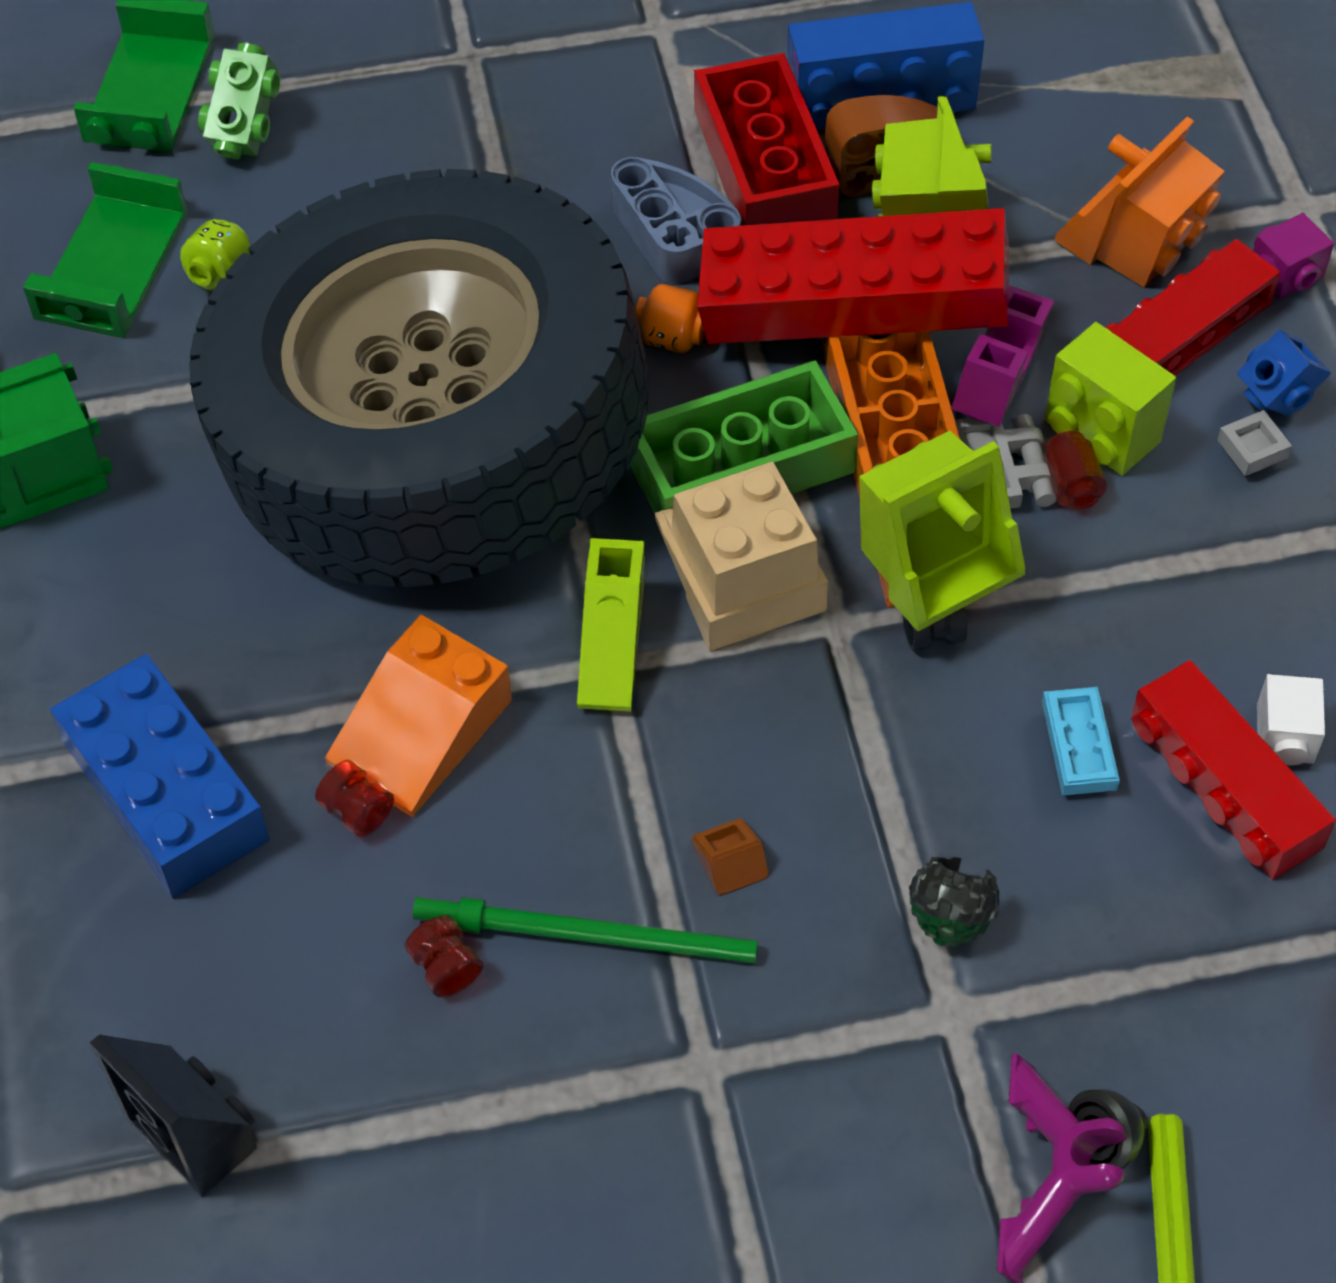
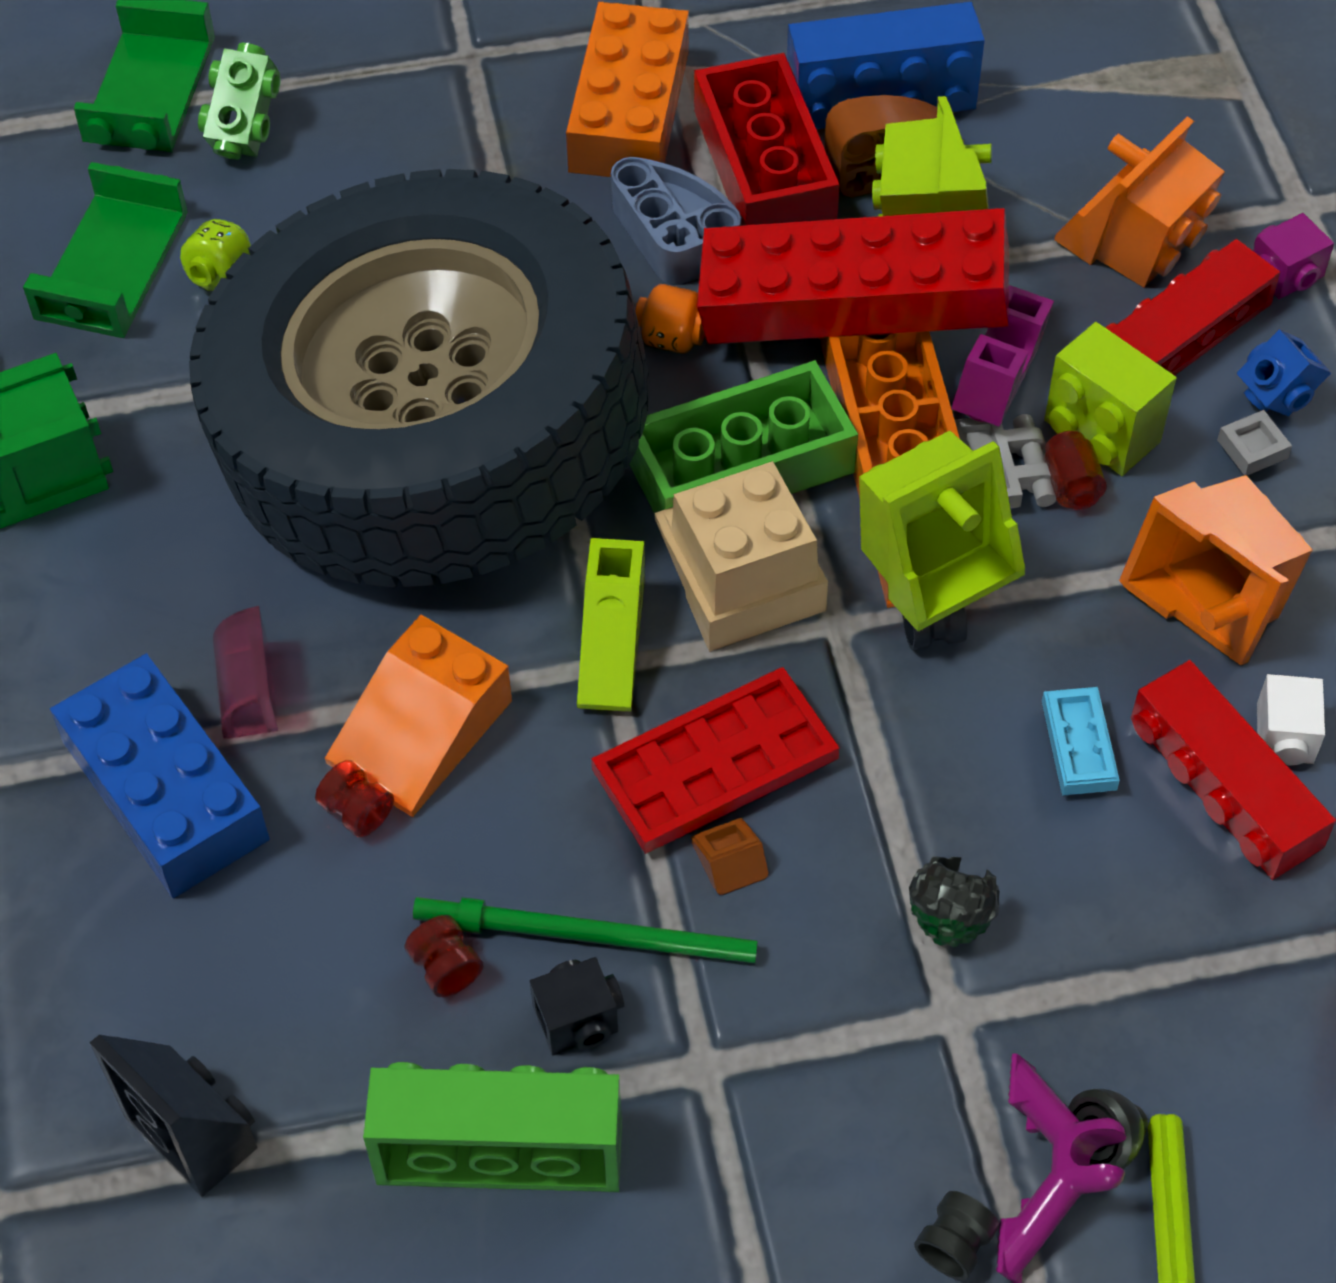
(244, 675): none -> clear pink brick
(494, 1128): none -> bright green brick
(576, 1005): none -> black brick
(627, 87): none -> orange brick
(714, 759): none -> red plate
(956, 1235): none -> pearl dark grey wheel
(1217, 562): none -> orange piece

